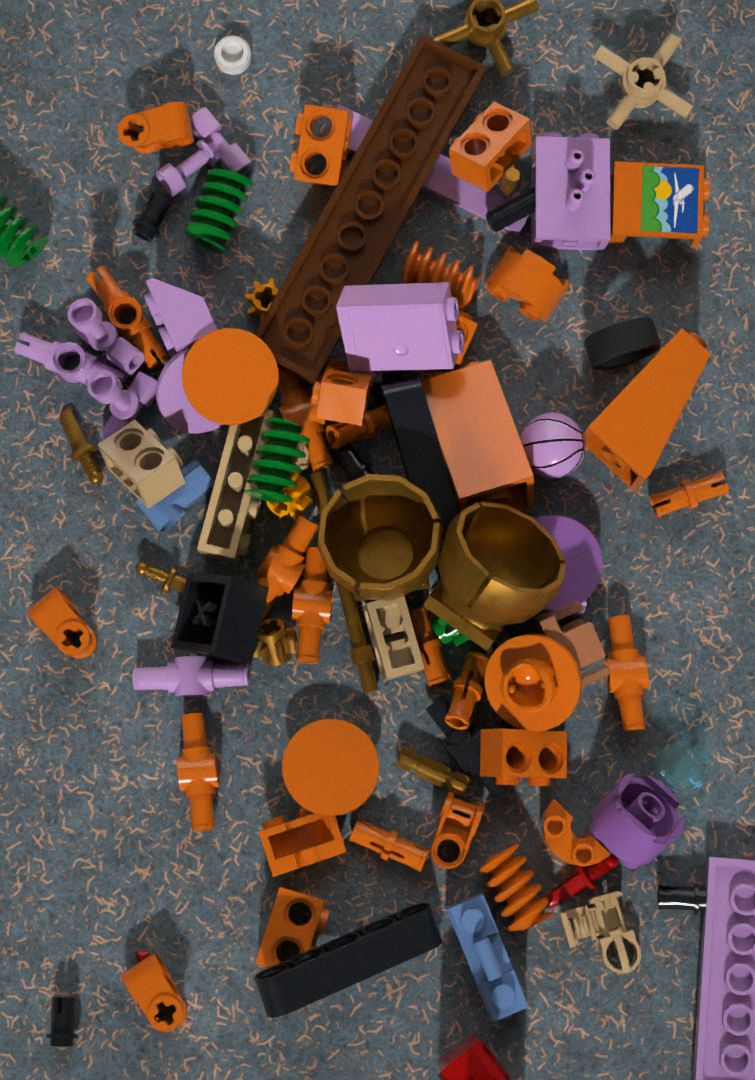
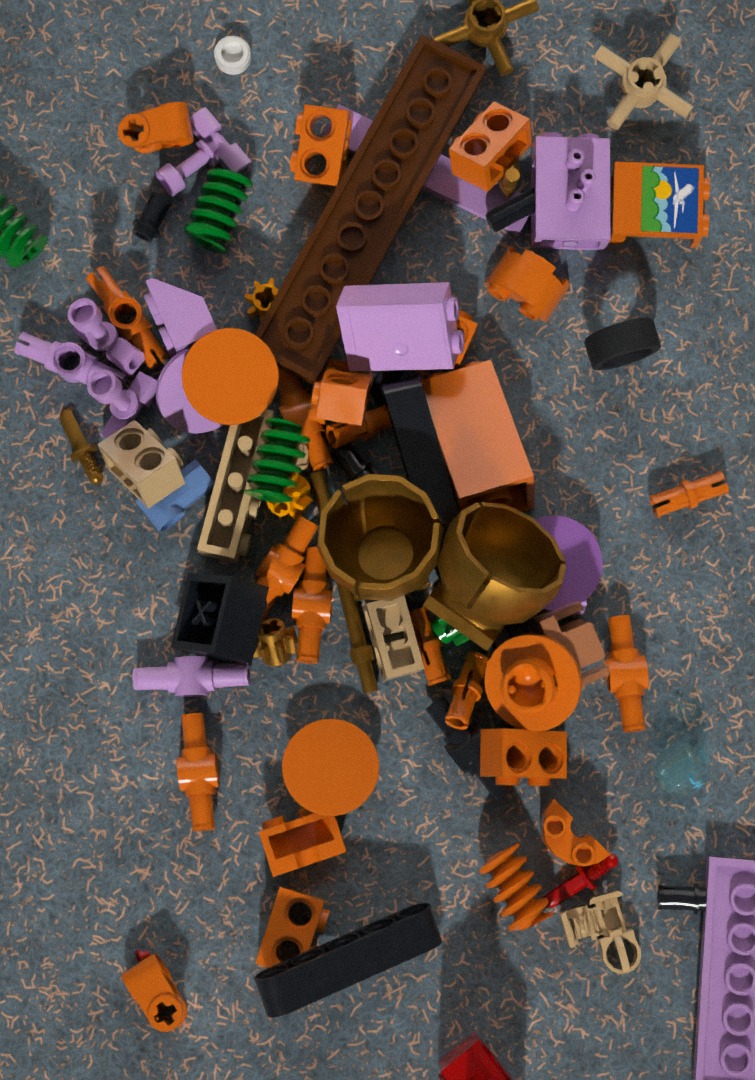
(61, 619): orange piece -> none
(63, 1022): black pin -> none
(170, 579): pearl gold piece -> none
(389, 844): orange pin -> none
(426, 270): orange piece -> none
(432, 770): pearl gold axle -> none
(455, 828): orange piece -> none
(487, 957): medium blue piece -> none
(553, 445): lavender piece -> none
(637, 820): medium lavender brick -> none
(642, 417): orange slope -> none

